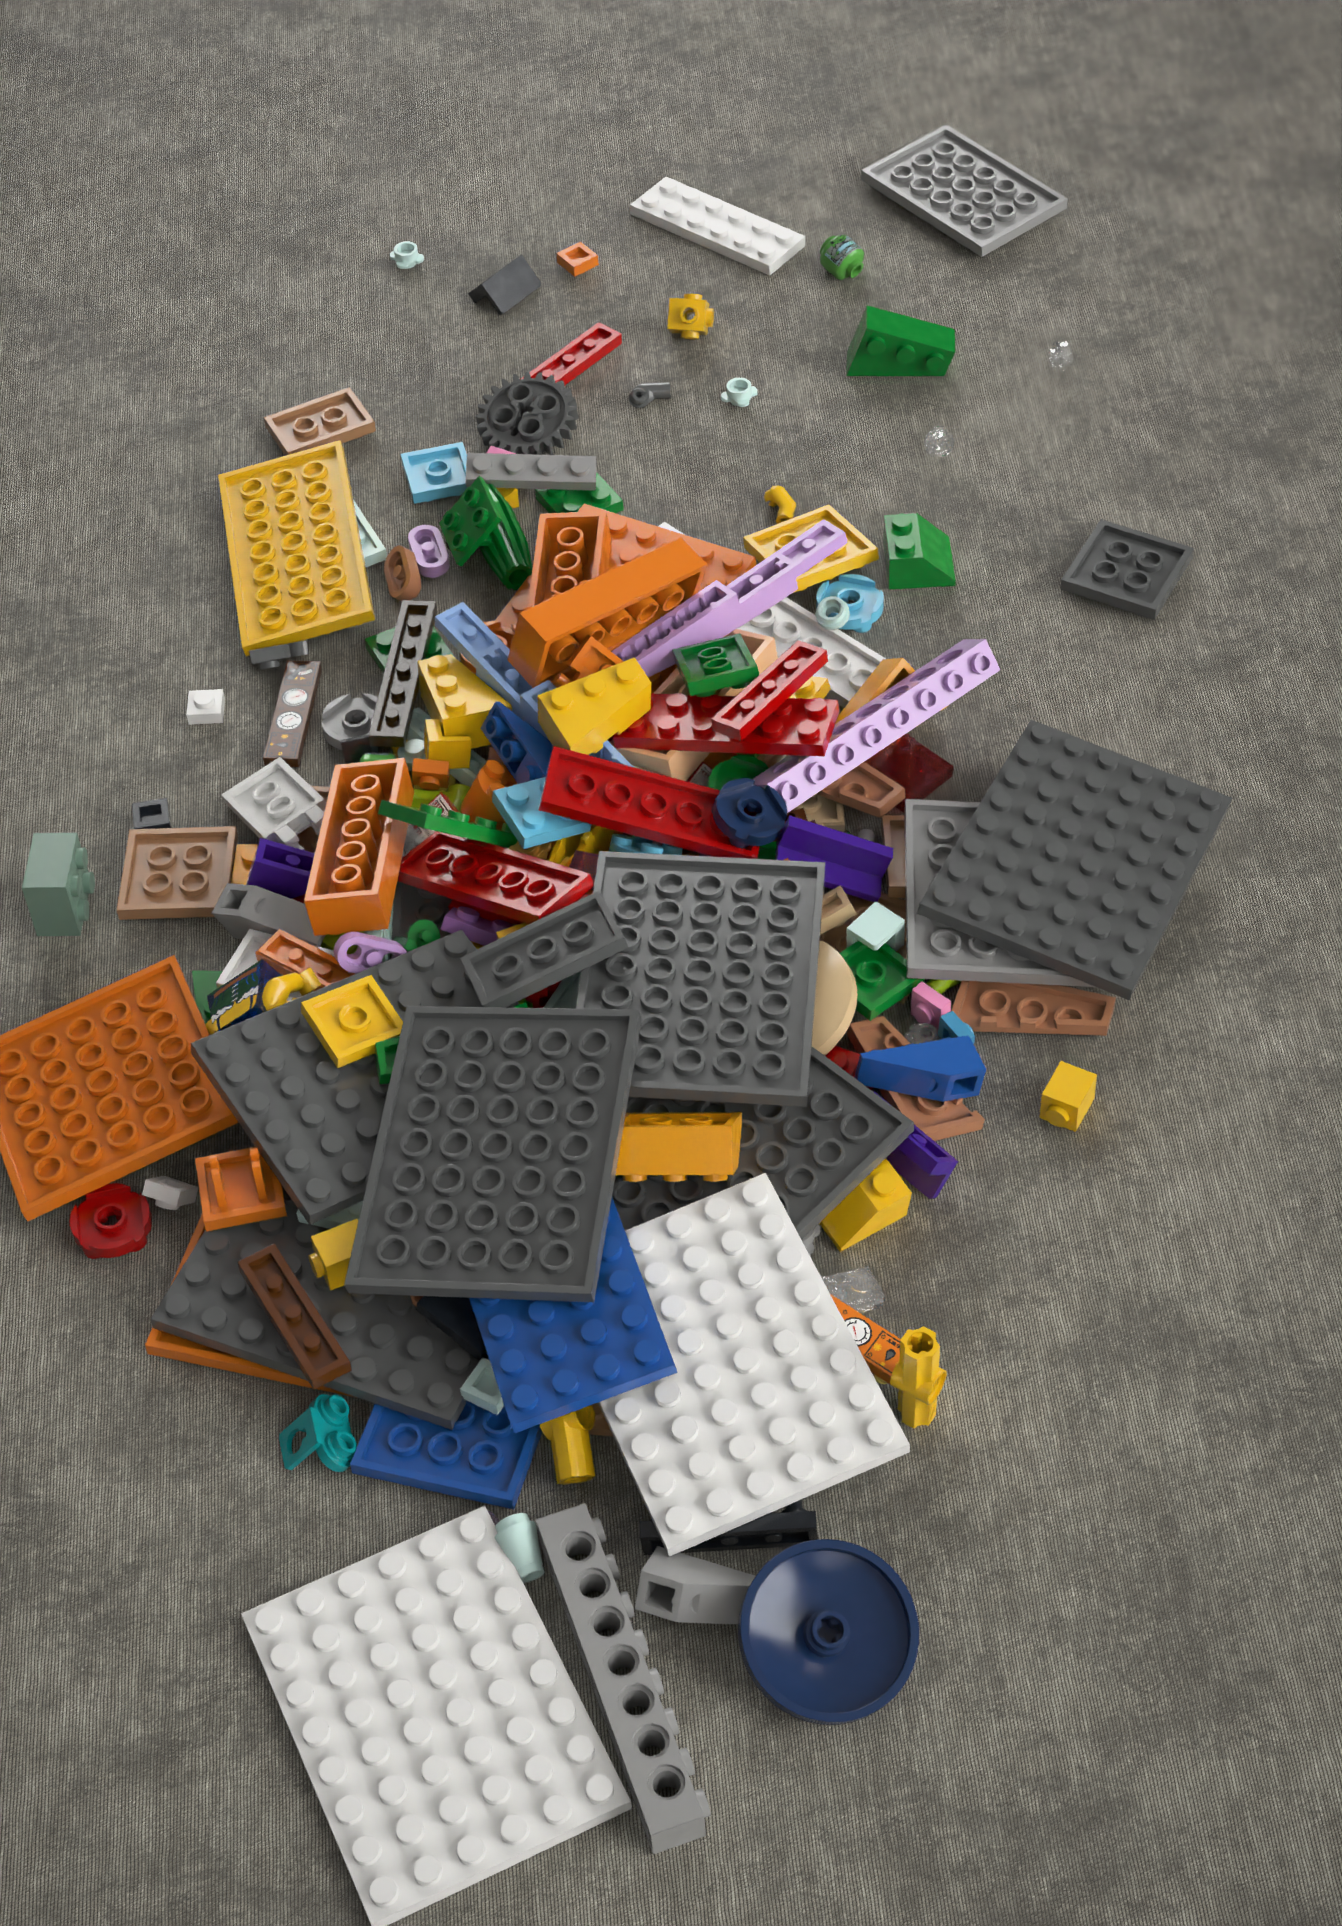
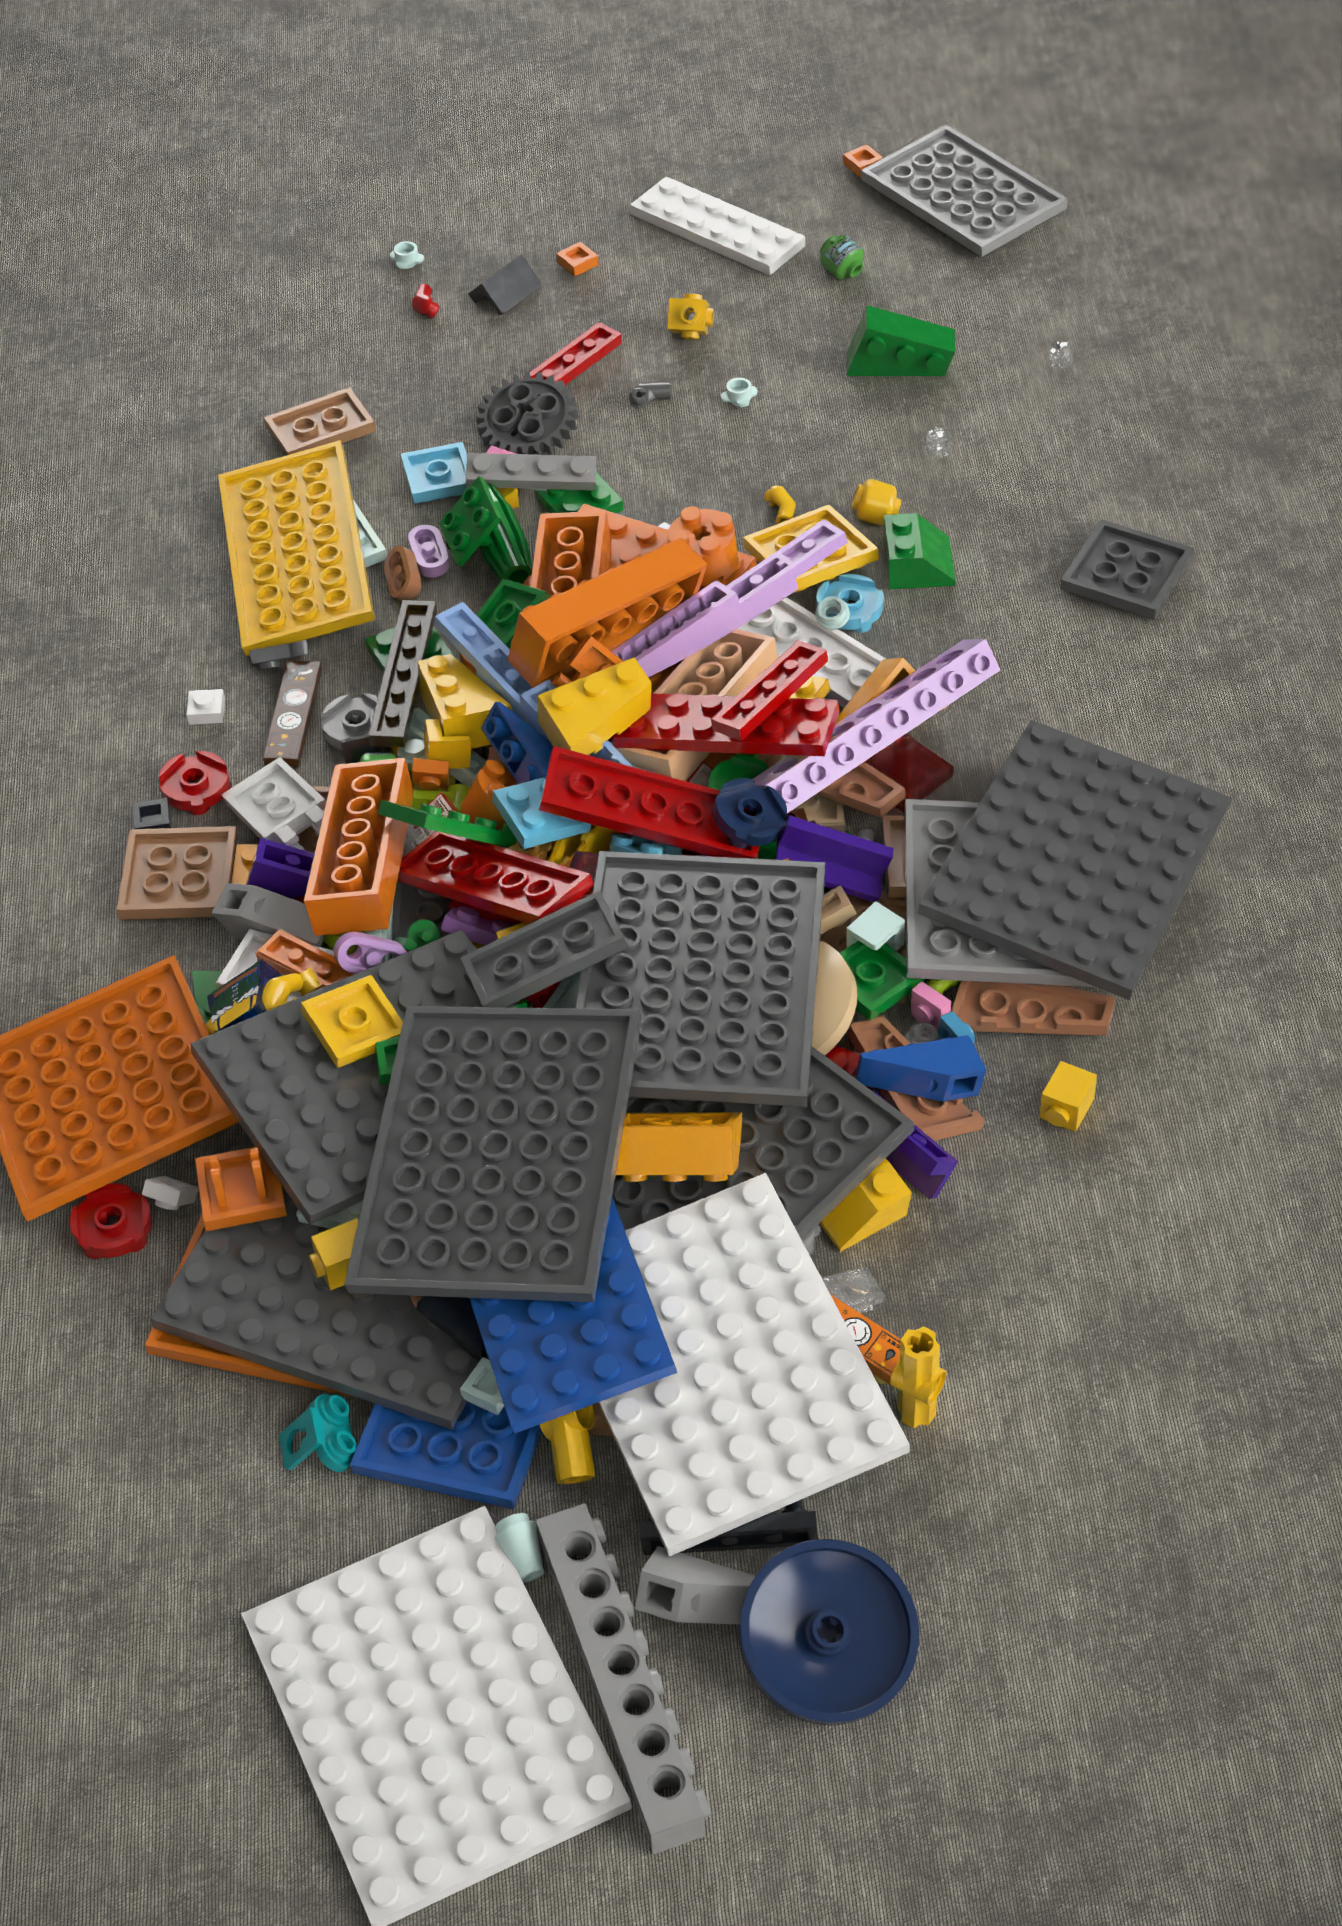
(57, 884): sand green brick -> none
(197, 796): none -> red plate
(294, 1316): reddish brown plate -> none
(423, 303): none -> red arm
(504, 606): none -> green plate
(711, 537): none -> orange brick
(716, 665): green plate -> none
(860, 159): none -> orange plate
(874, 501): none -> yellow head

